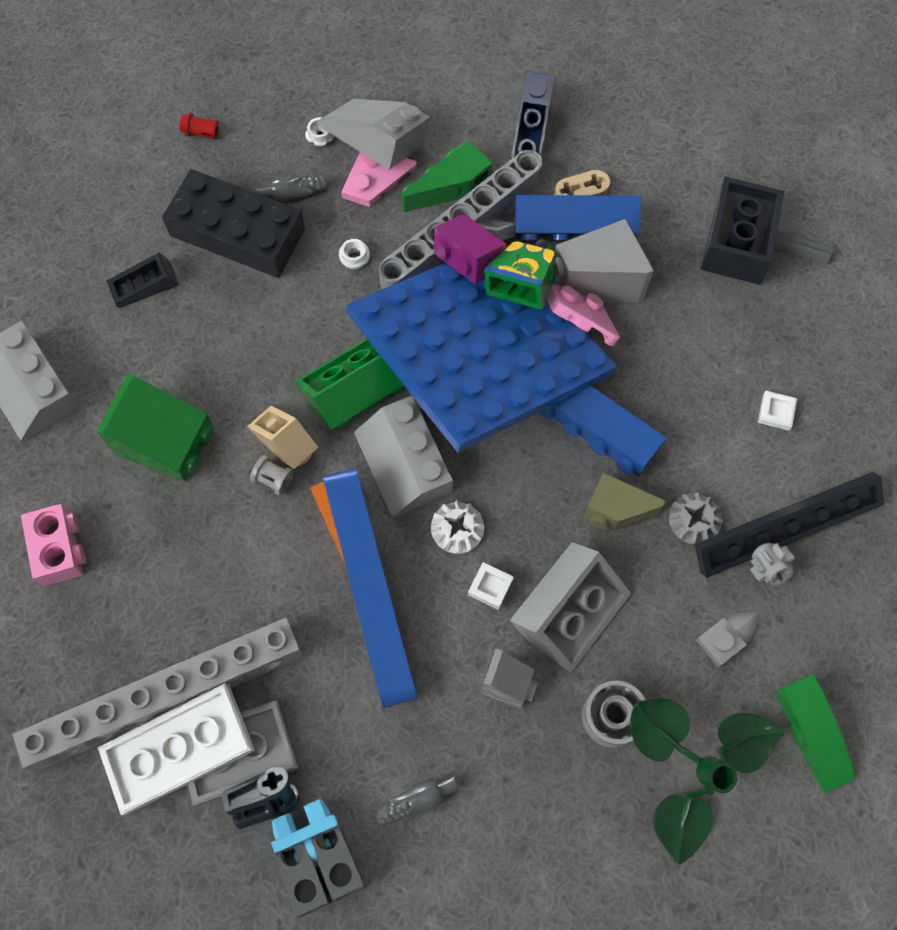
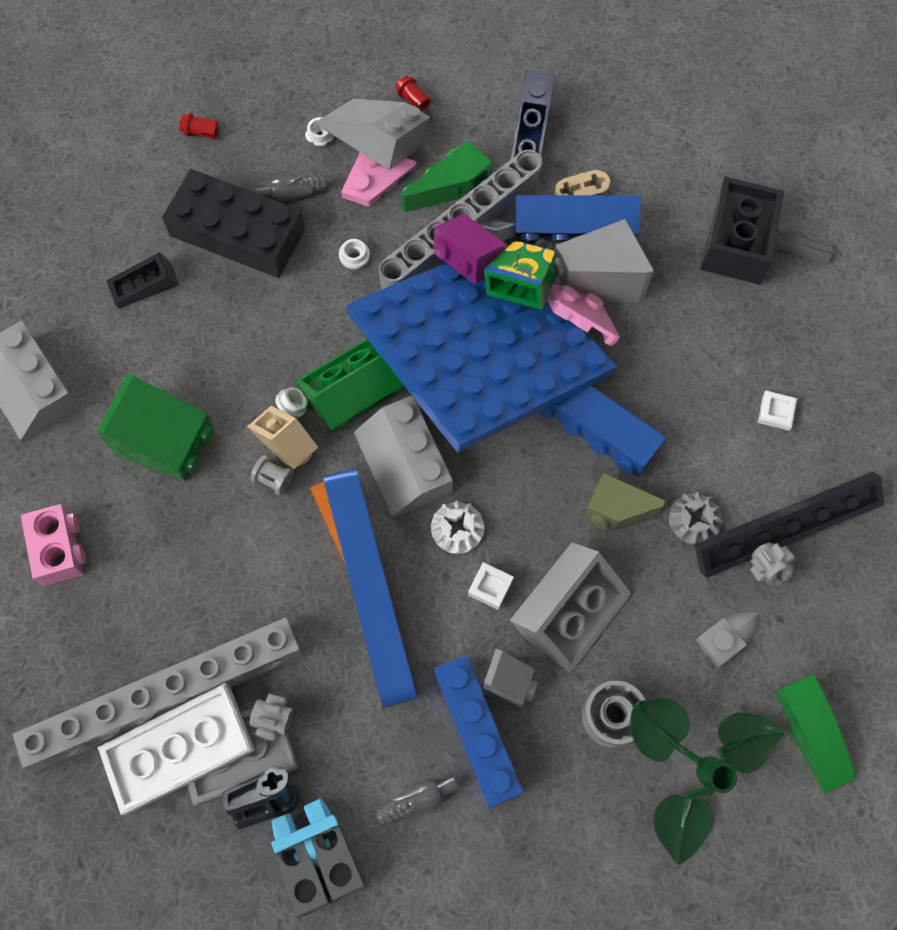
(271, 717): none -> light grey gear
(292, 402): none -> white plate
(408, 89): none -> red pin
(477, 732): none -> blue brick

